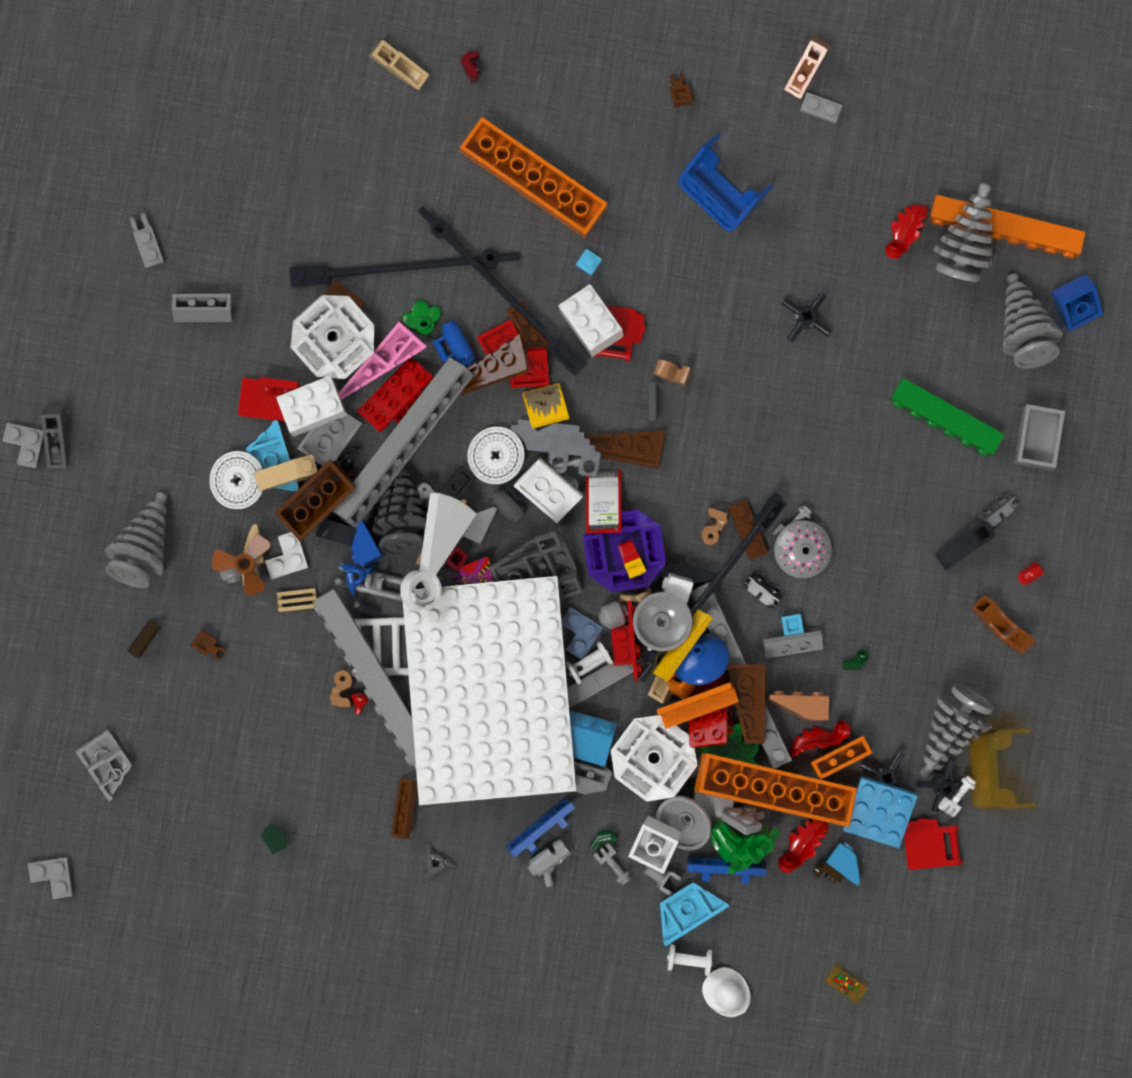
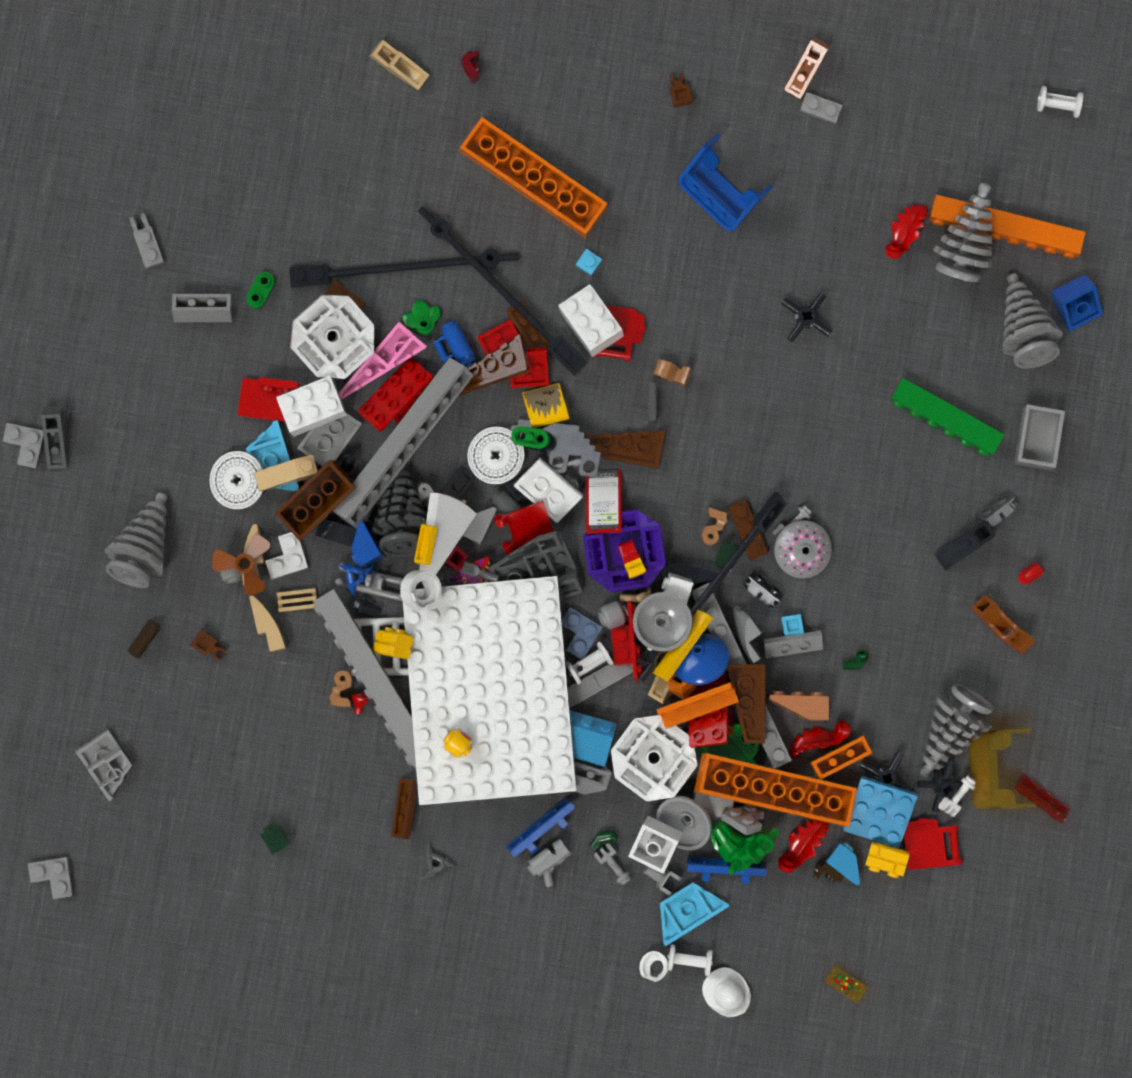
(261, 290): none -> green plate
(267, 625): none -> tan slope
(393, 643): none -> yellow brick
(425, 544): none -> yellow tile
(458, 743): none -> yellow head
(473, 570): none -> dark grey piece
(524, 525): none -> red flag
(531, 437): none -> green plate
(646, 962): none -> white piece
(725, 553): none -> clear green brick
(746, 632): none -> light grey slope
(887, 859): none -> yellow brick
(1042, 798): none -> clear red plate
(1060, 101): none -> white hose

